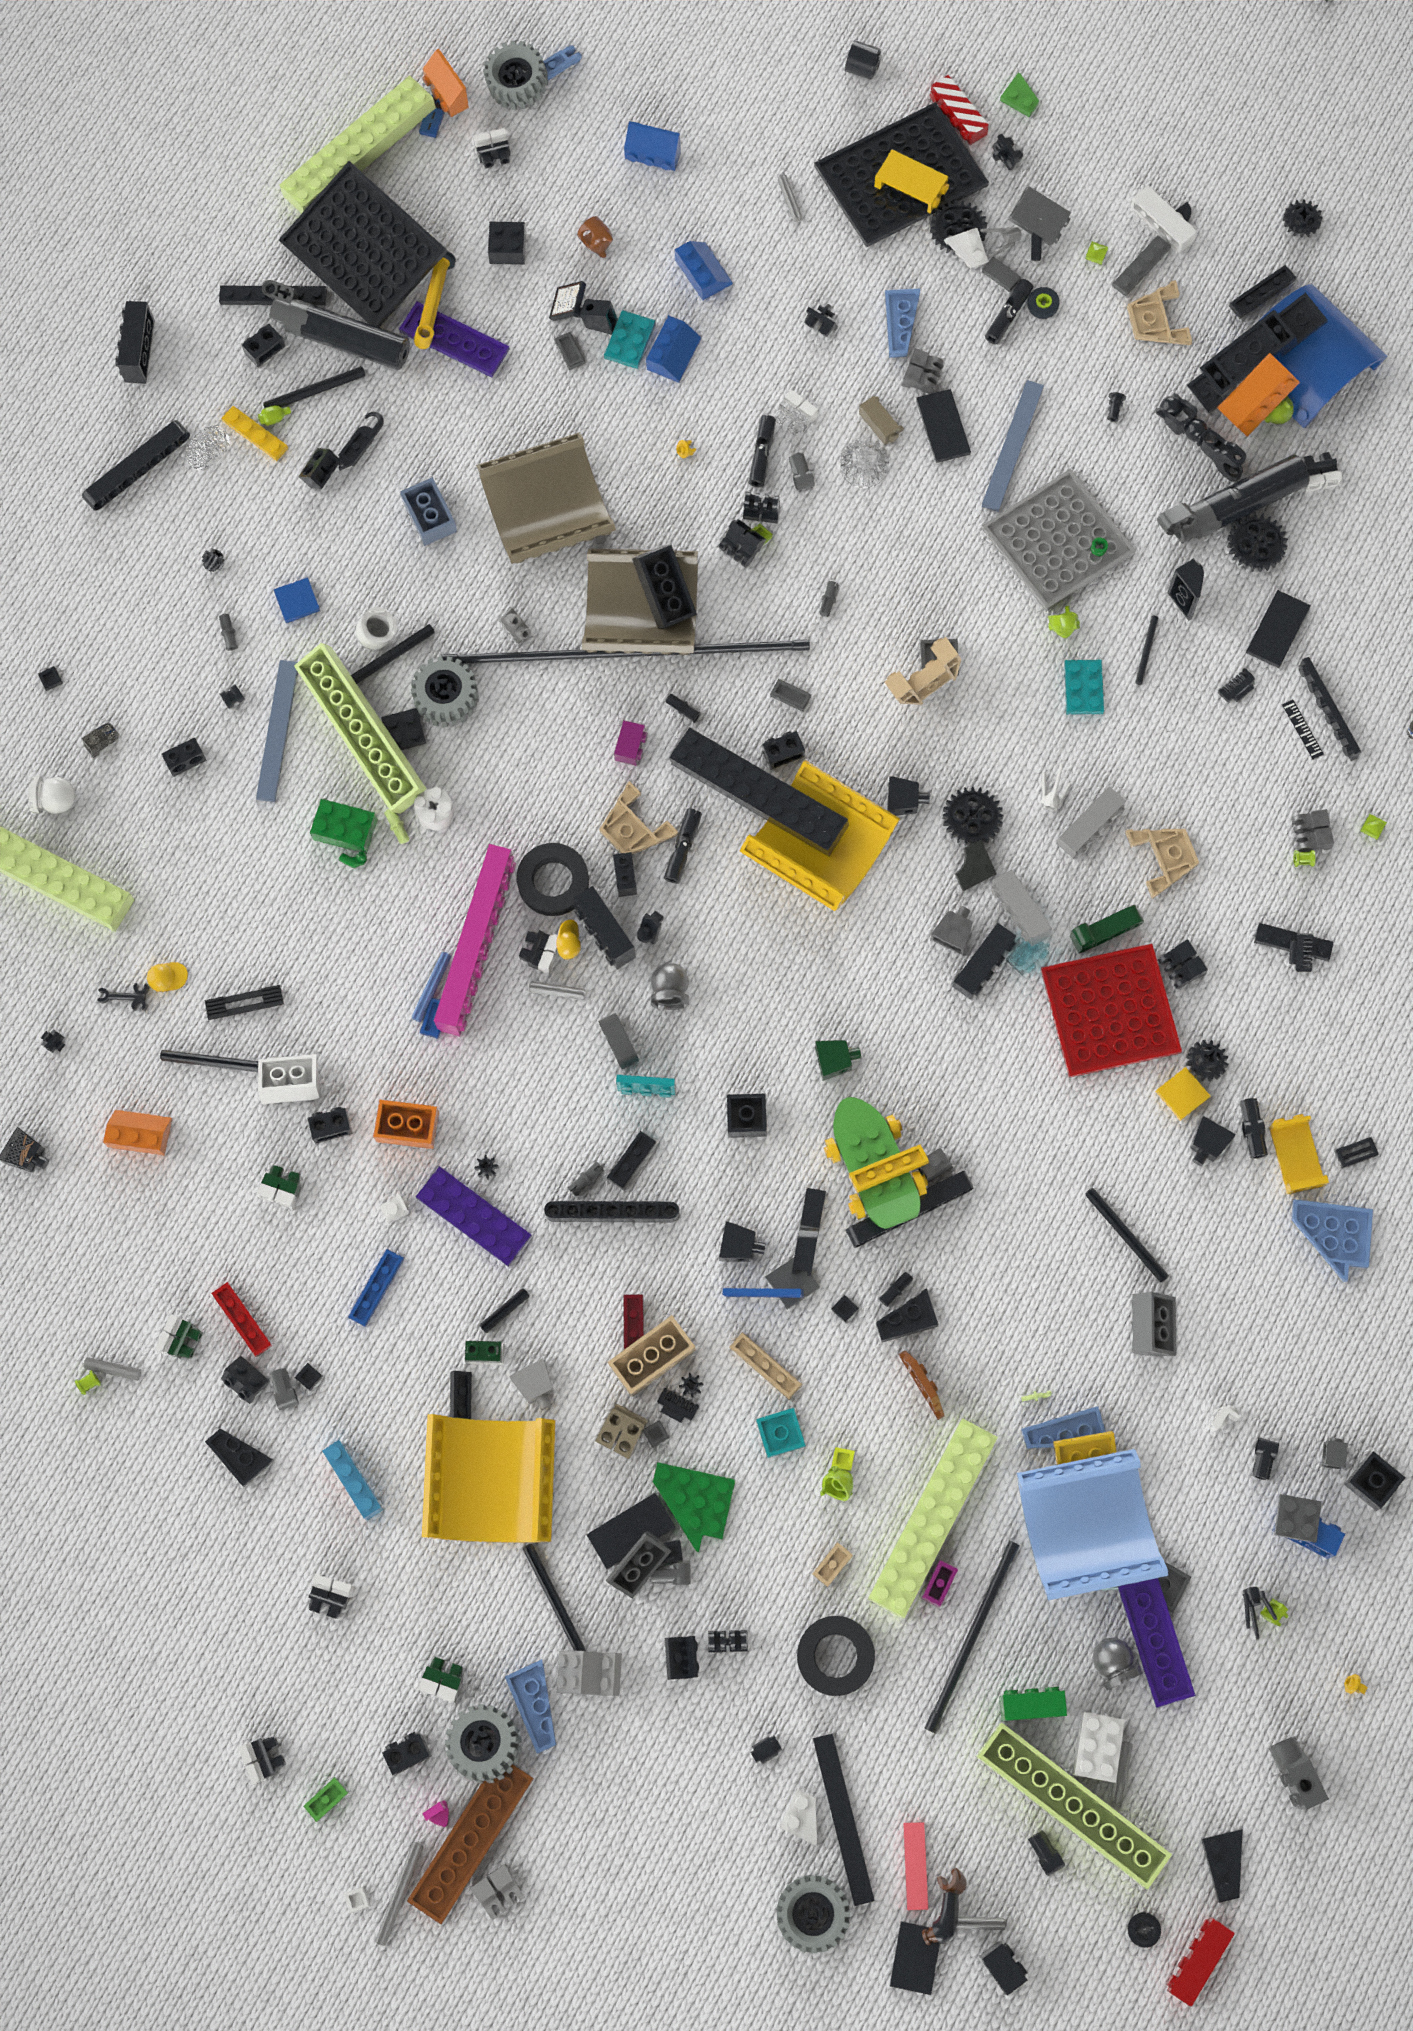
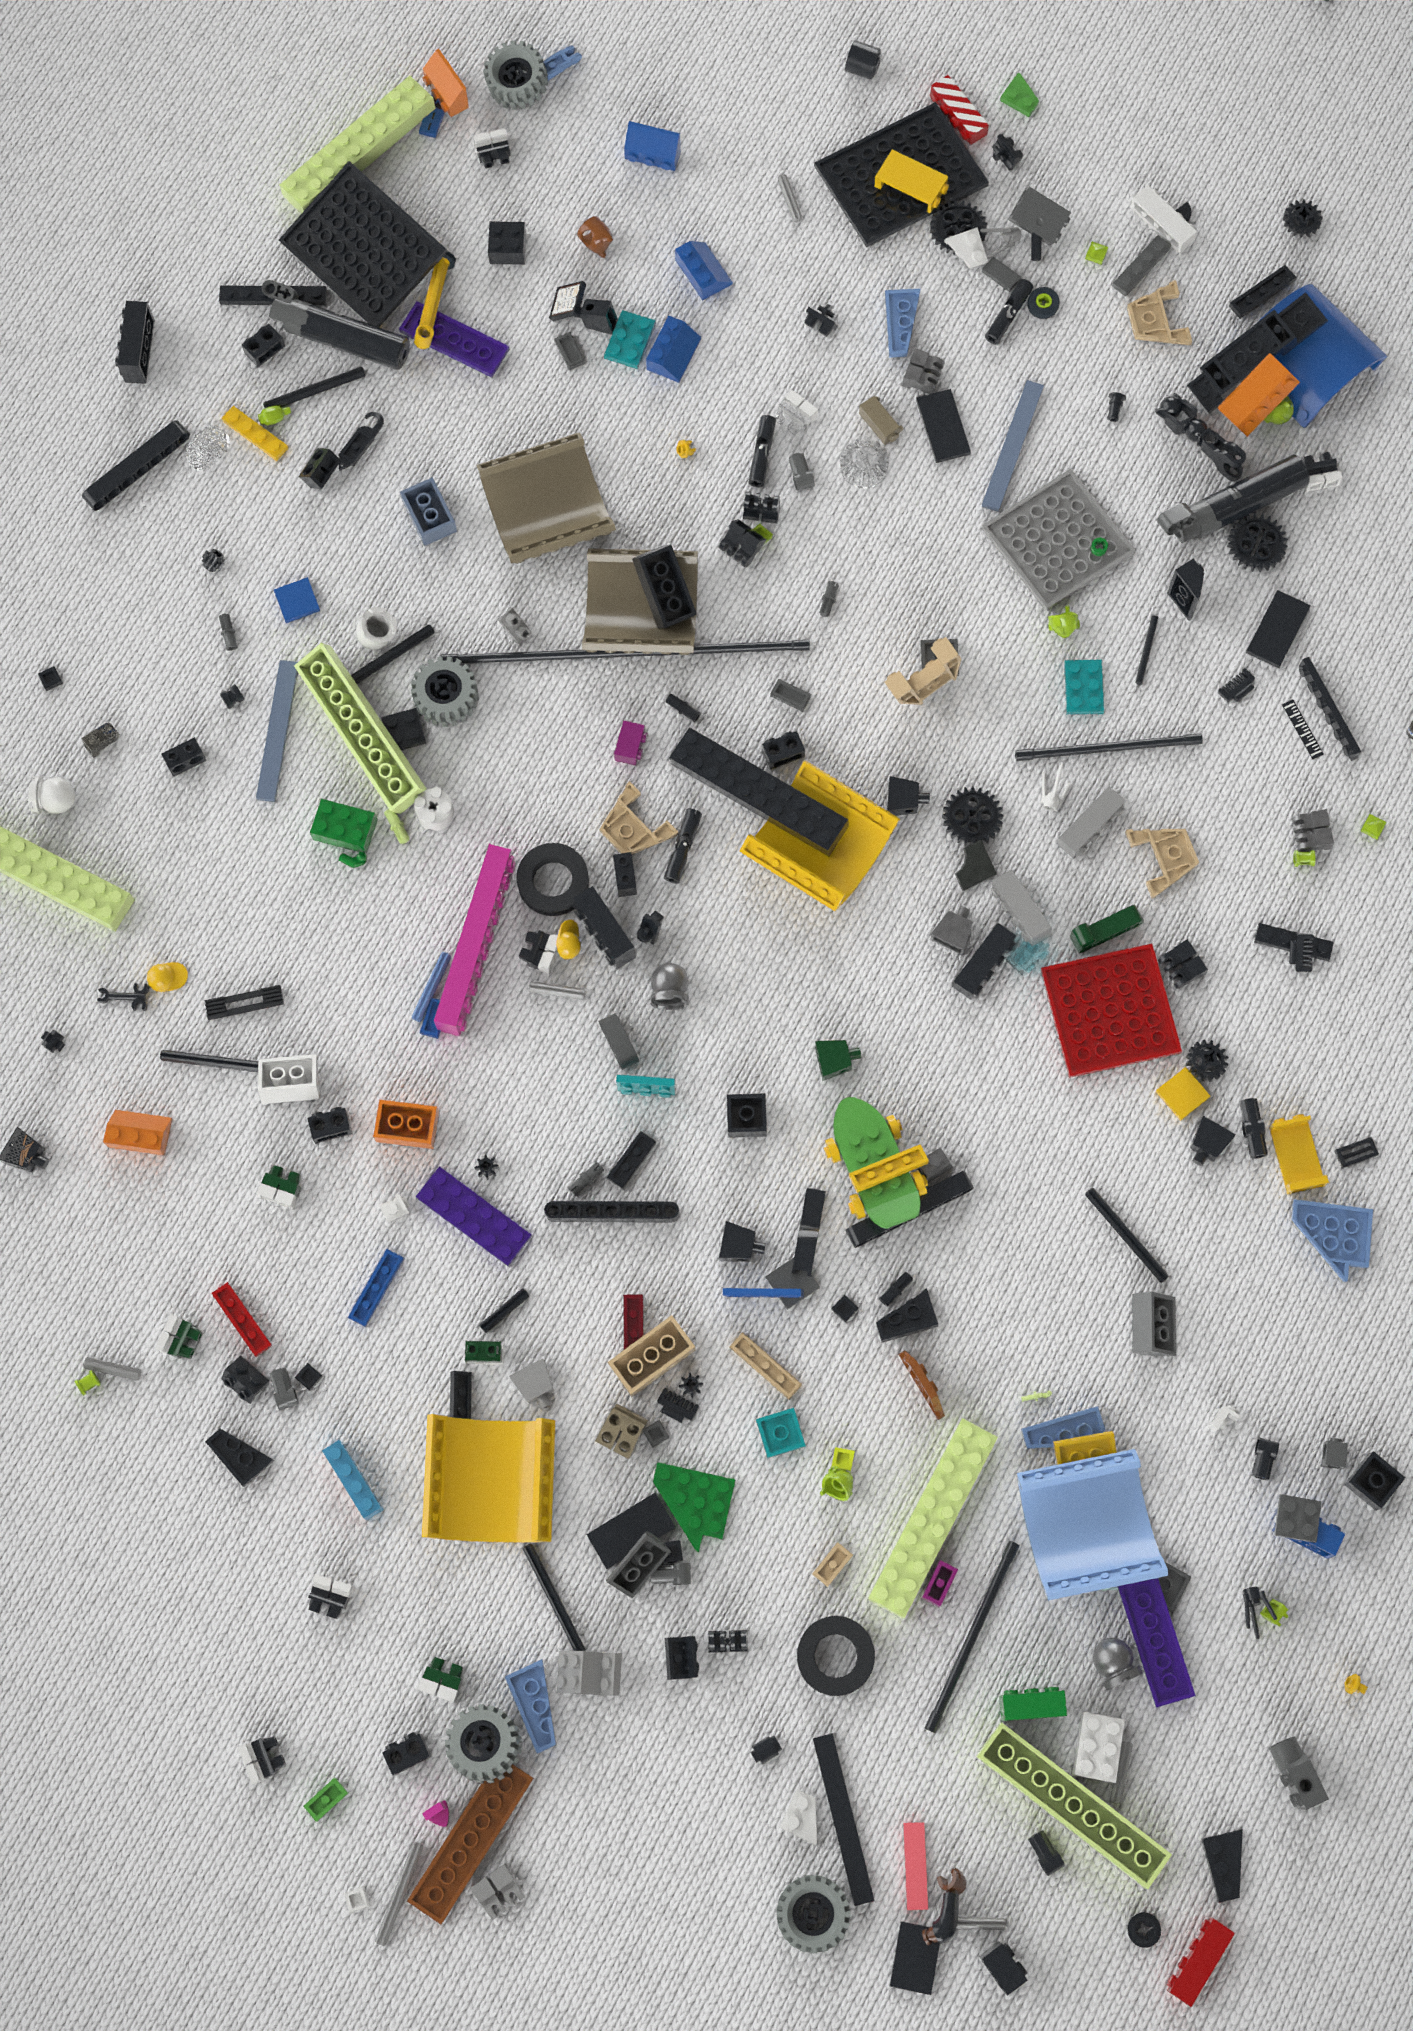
(1030, 754): none -> black piece

